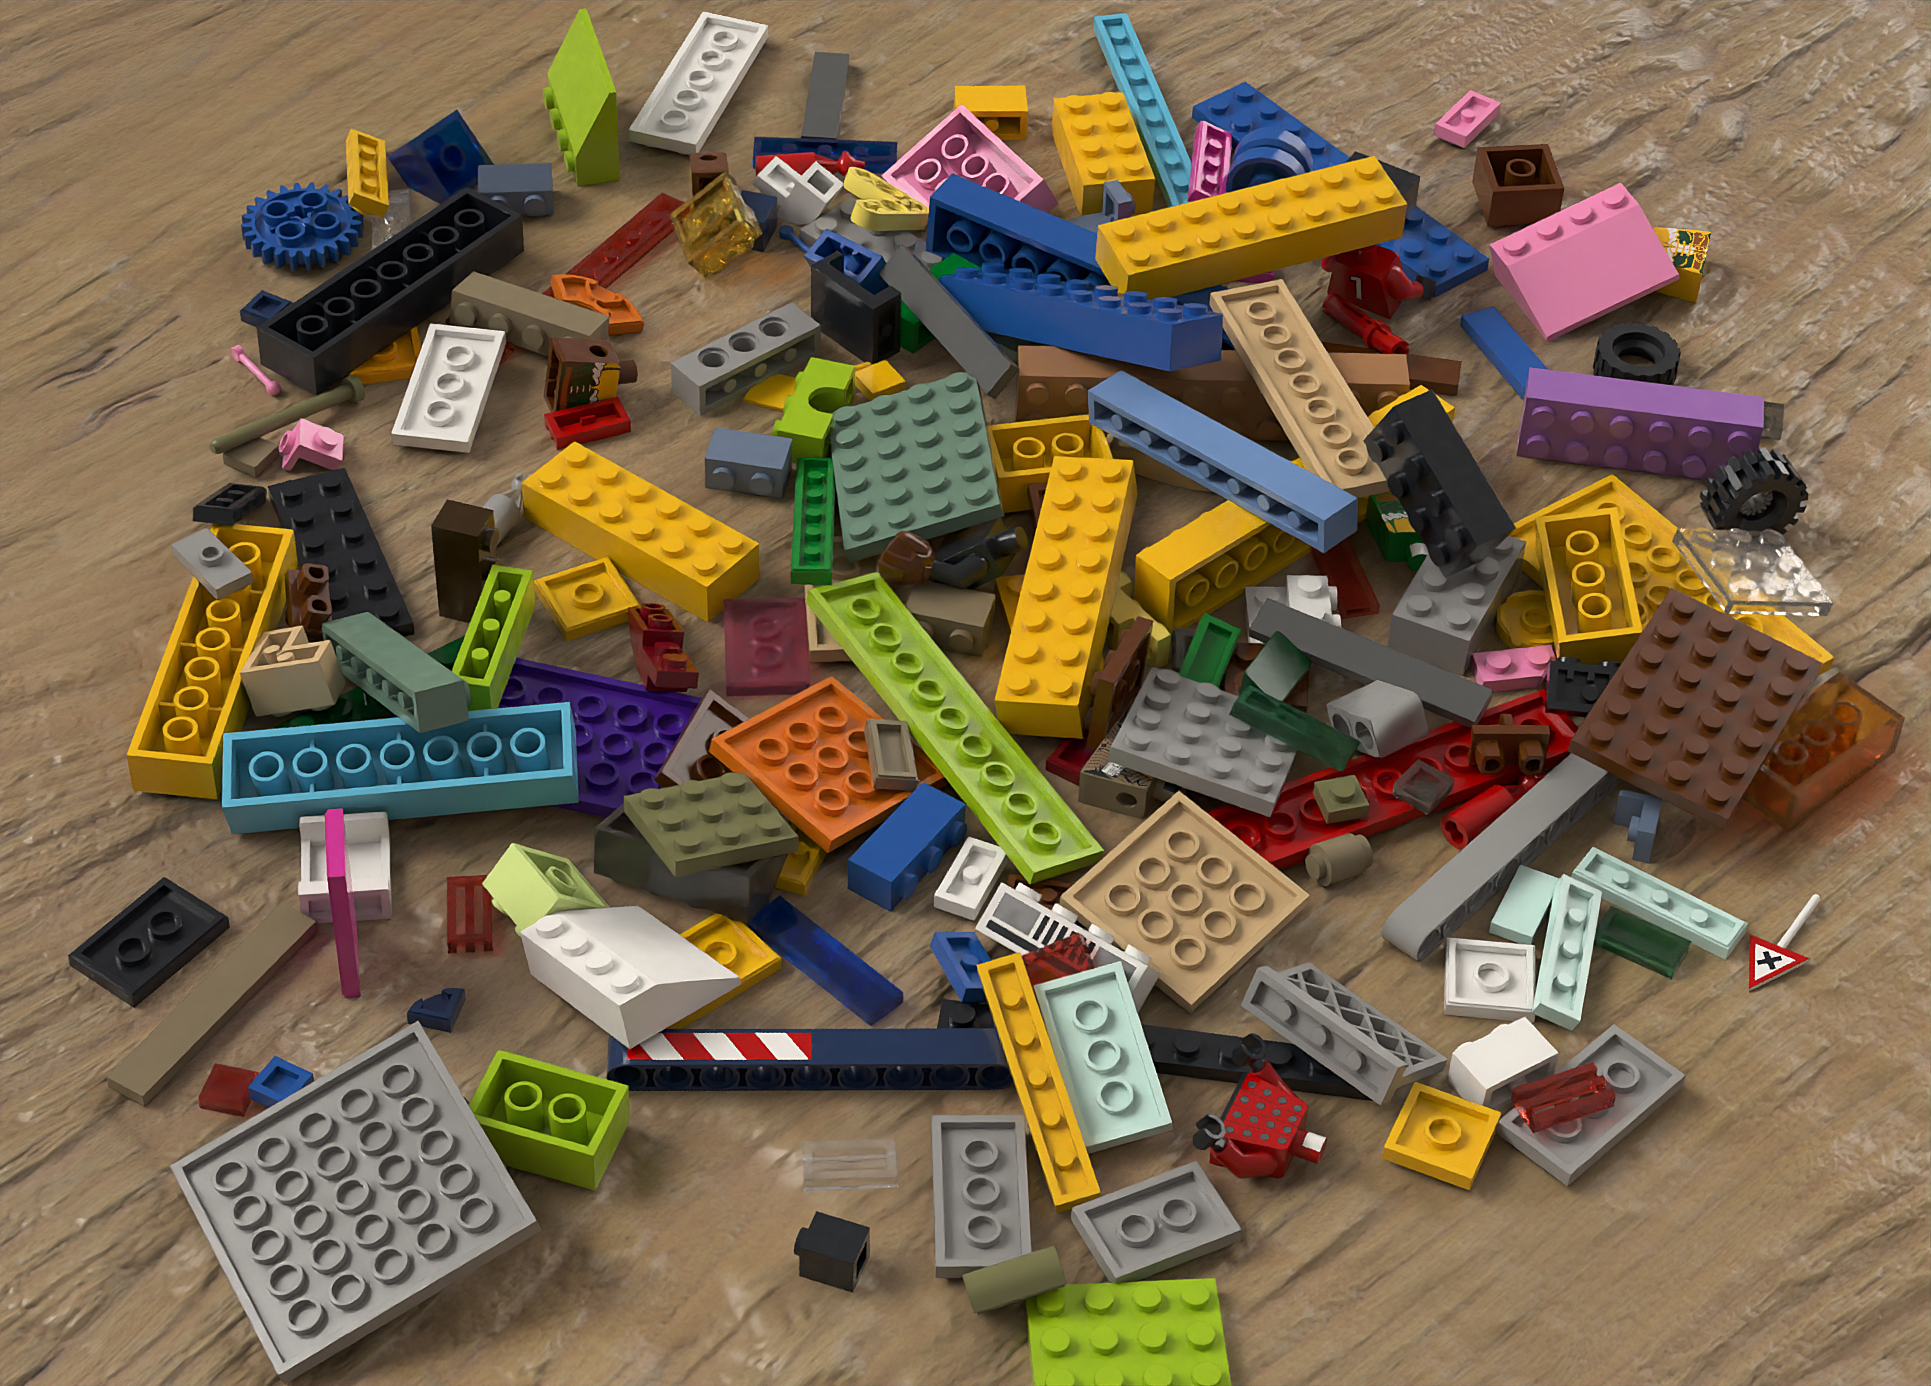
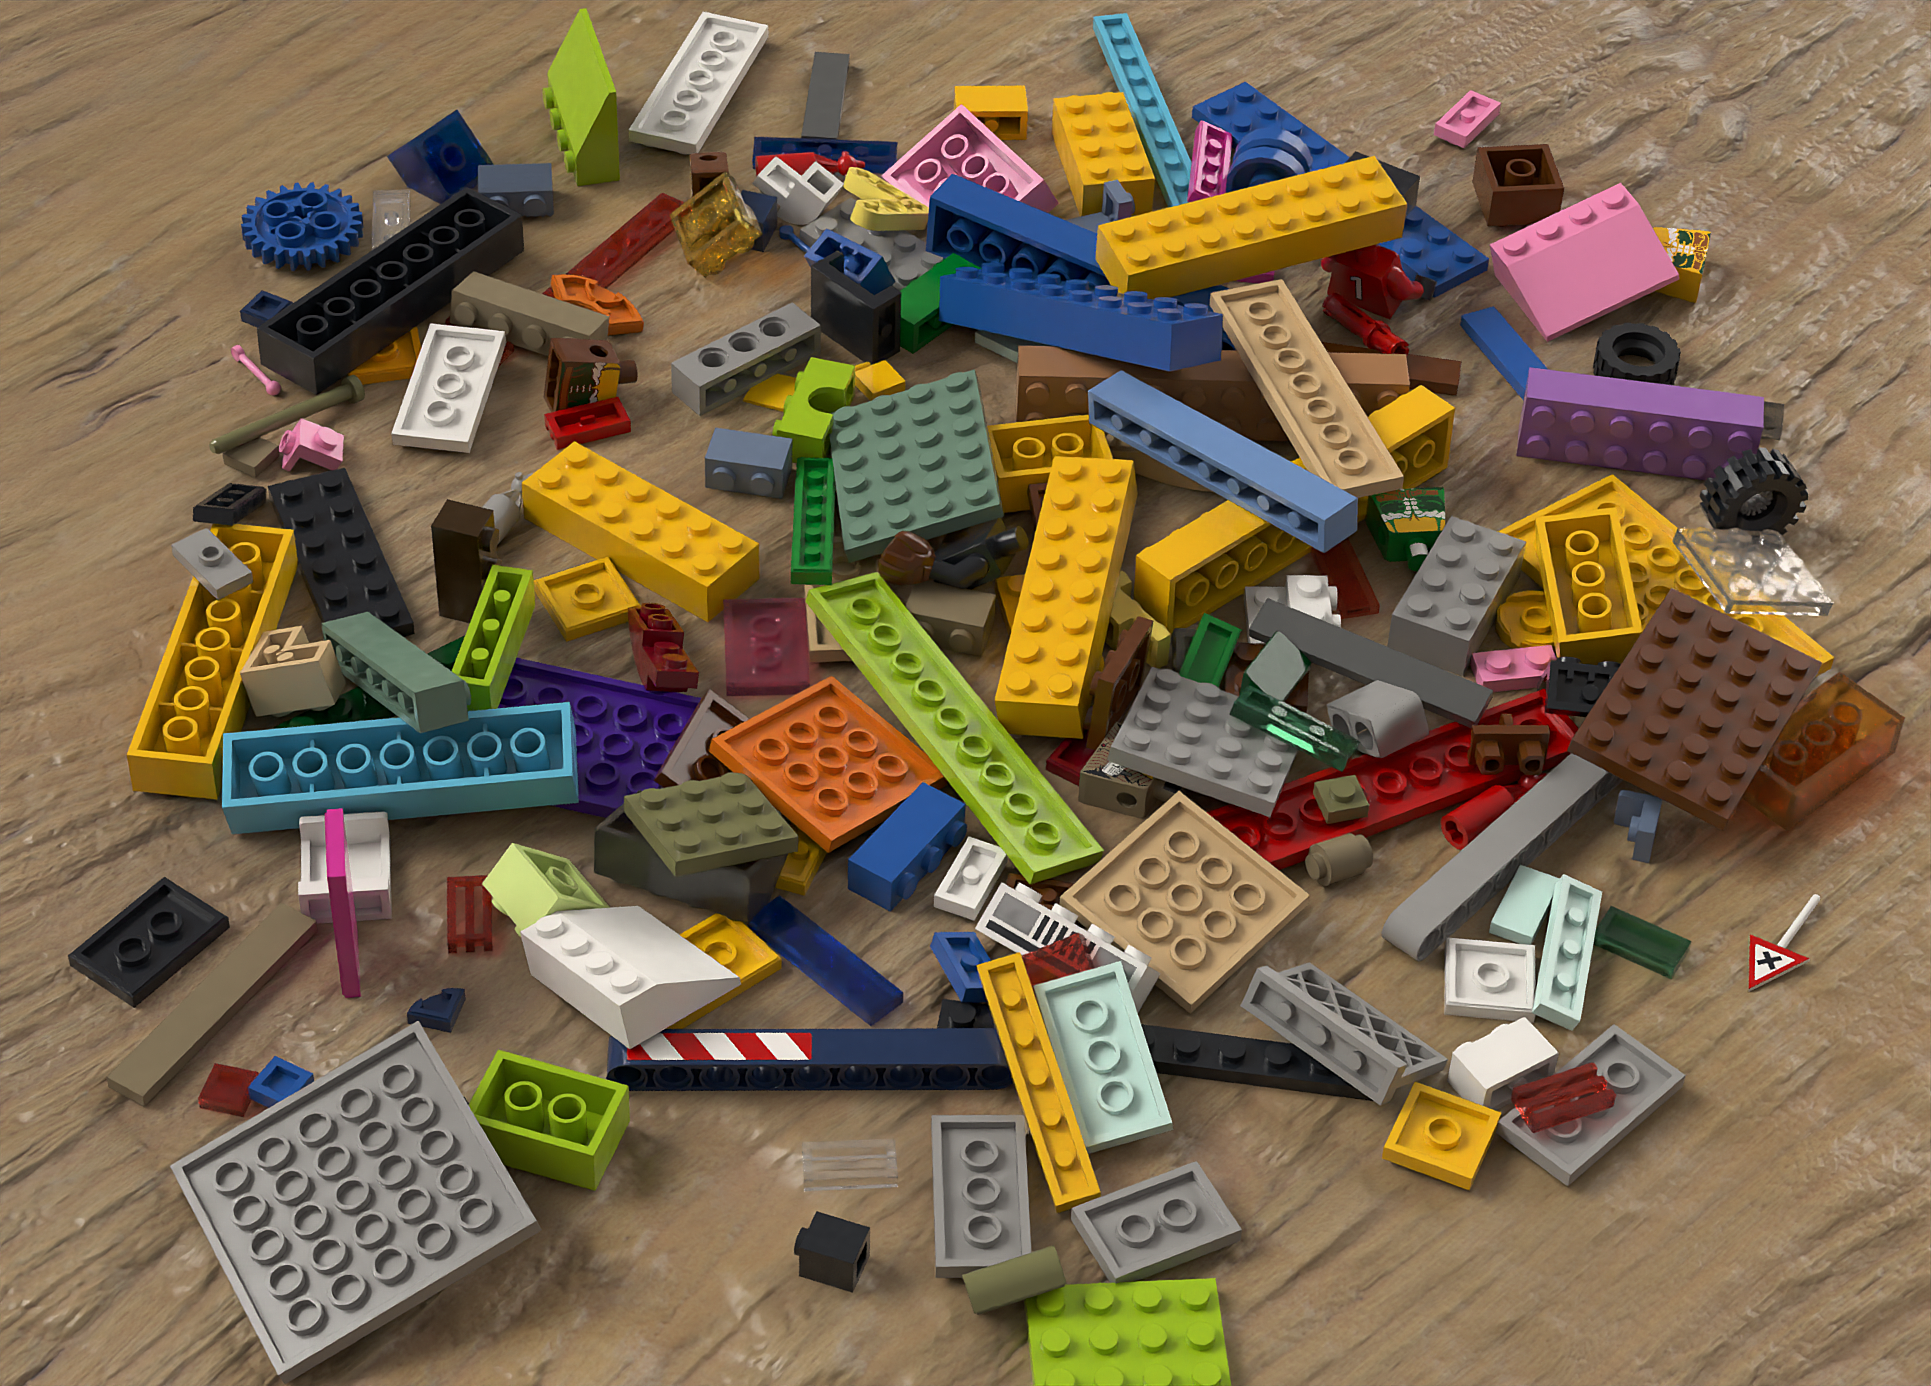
(308, 599): reddish brown hips -> none
(366, 174): yellow plate -> none
(890, 755): dark tan tile -> none
(949, 322): dark grey tile -> none
(1260, 1123): red torso -> none
(1423, 786): clear smoke plate -> none
(1438, 483): black brick -> none
(1661, 903): light aqua tile -> none

